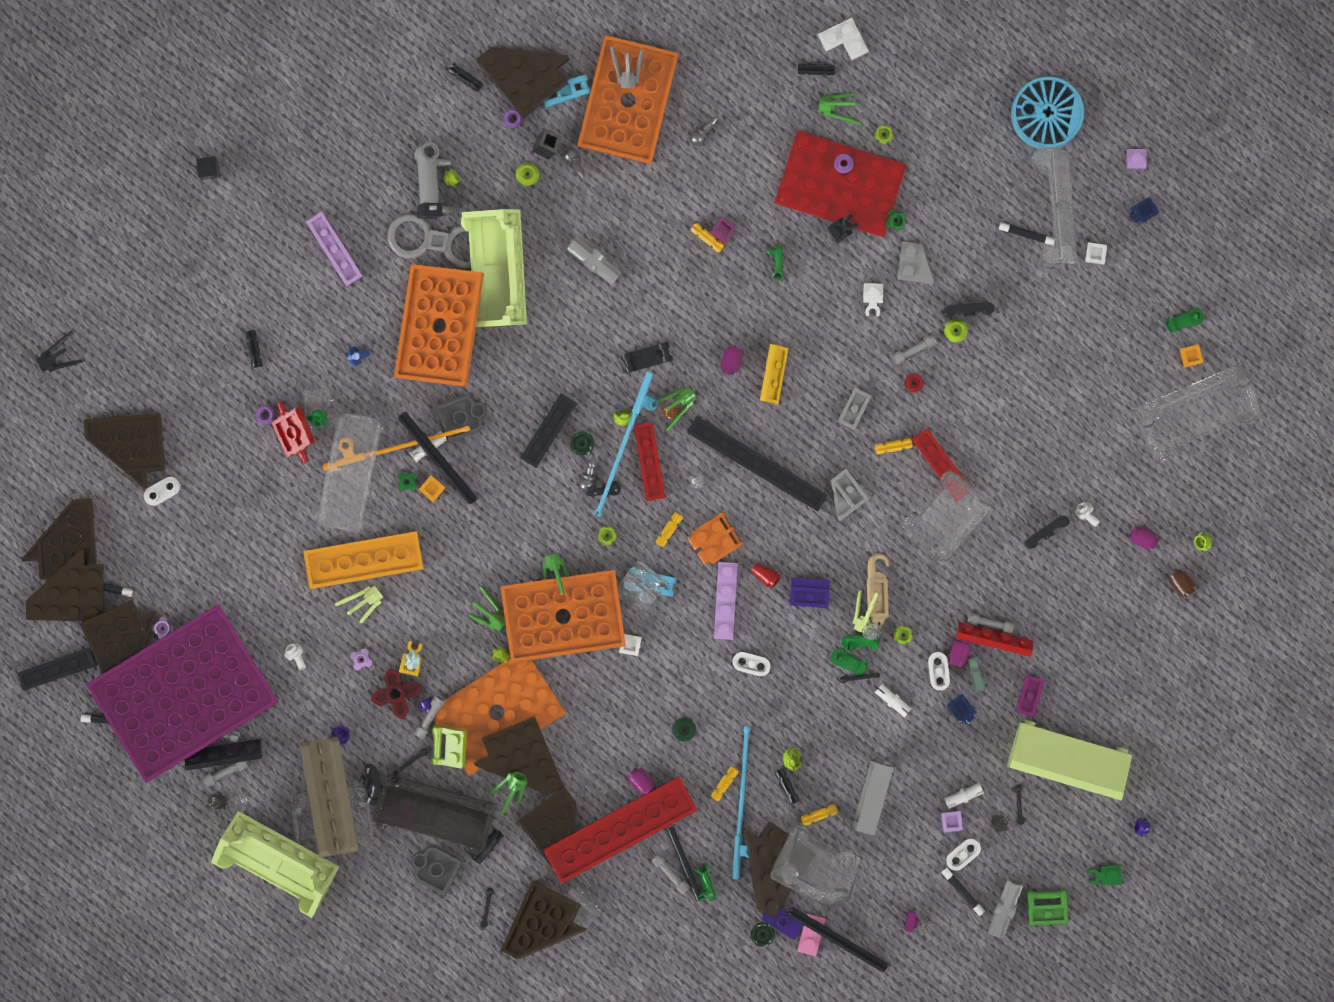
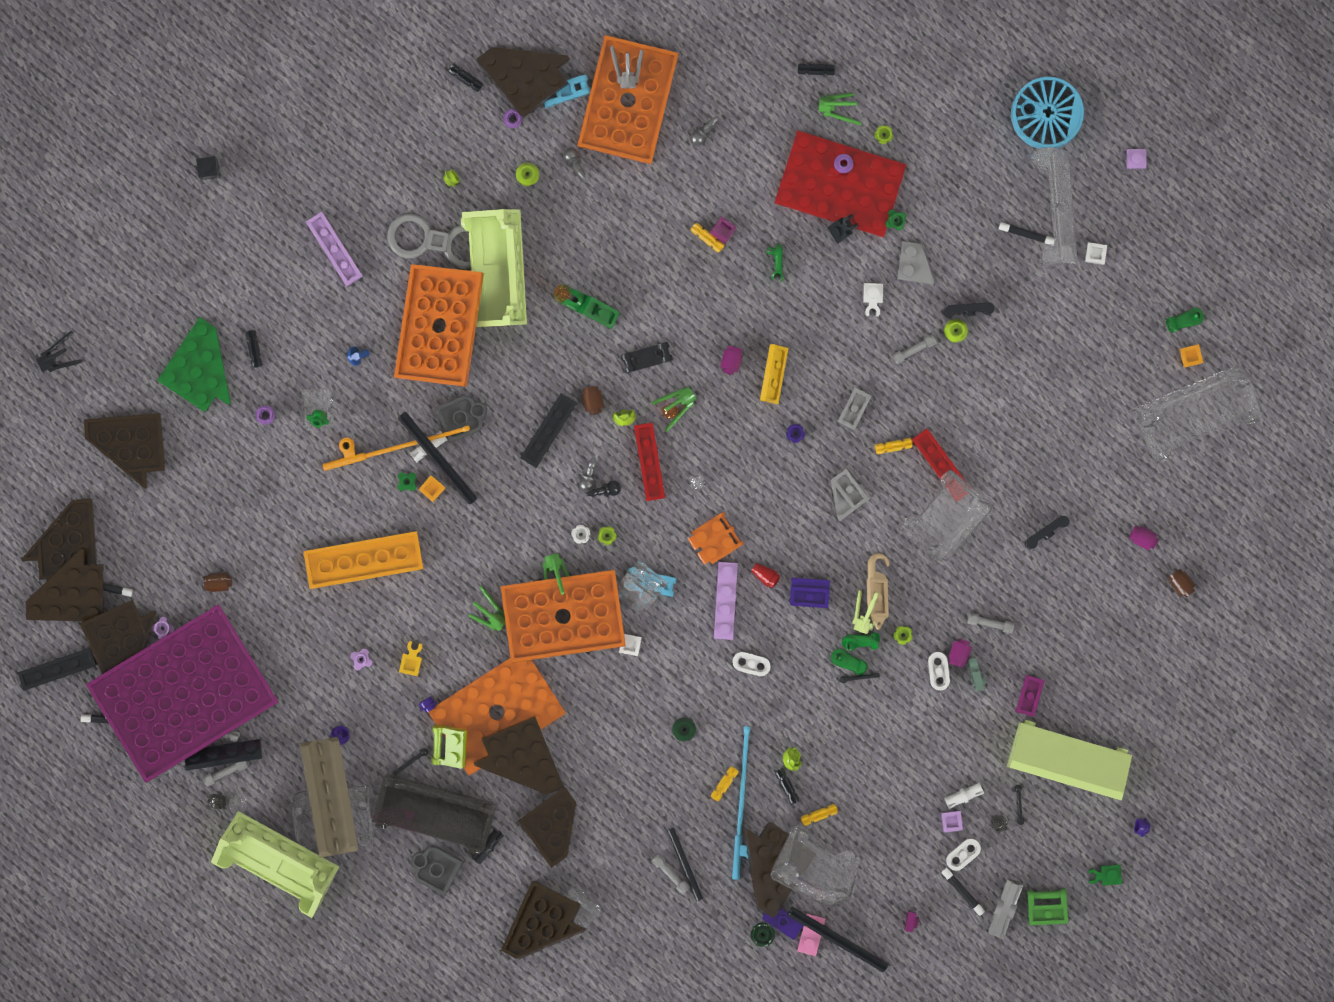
(161, 491): white plate -> none
(198, 368): none -> green wing
(217, 582): none -> reddish brown brick
(293, 432): plate -> none
(294, 651): white plate -> none
(349, 472): clear windscreen -> none
(371, 596): yellowish green plant -> none
(371, 783): black plate -> none
(399, 703): dark red plant -> none
(412, 660): light aqua plate -> none
(423, 729): light grey bar -> none
(428, 182): light grey piece -> none
(484, 923): black hinge -> none
(500, 655): lime plate -> none
(516, 782): bright green plant -> none
(546, 144): black brick -> none
(580, 437): dark green plate -> none
(580, 529): none -> white plate
(586, 305): none -> green plate
(593, 400): none -> reddish brown brick
(594, 260): light grey piece -> none
(620, 829): red plate -> none
(641, 781): magenta brick -> none
(643, 401): medium azure piece -> none
(669, 529): yellow axle -> none
(708, 888): green piece -> none
(757, 463): black plate -> none
(795, 428): none -> dark purple plate
(846, 34): white plate -> none
(871, 631): clear plate -> none
(873, 796): light grey window -> none
(893, 700): white pin -> none
(913, 388): red plate -> none
(962, 709): clear blue bracket -> none
(994, 639): red plate -> none
(1084, 511): white plate -> none
(1143, 211): clear blue bracket -> none
(1203, 541): lime plate -> none

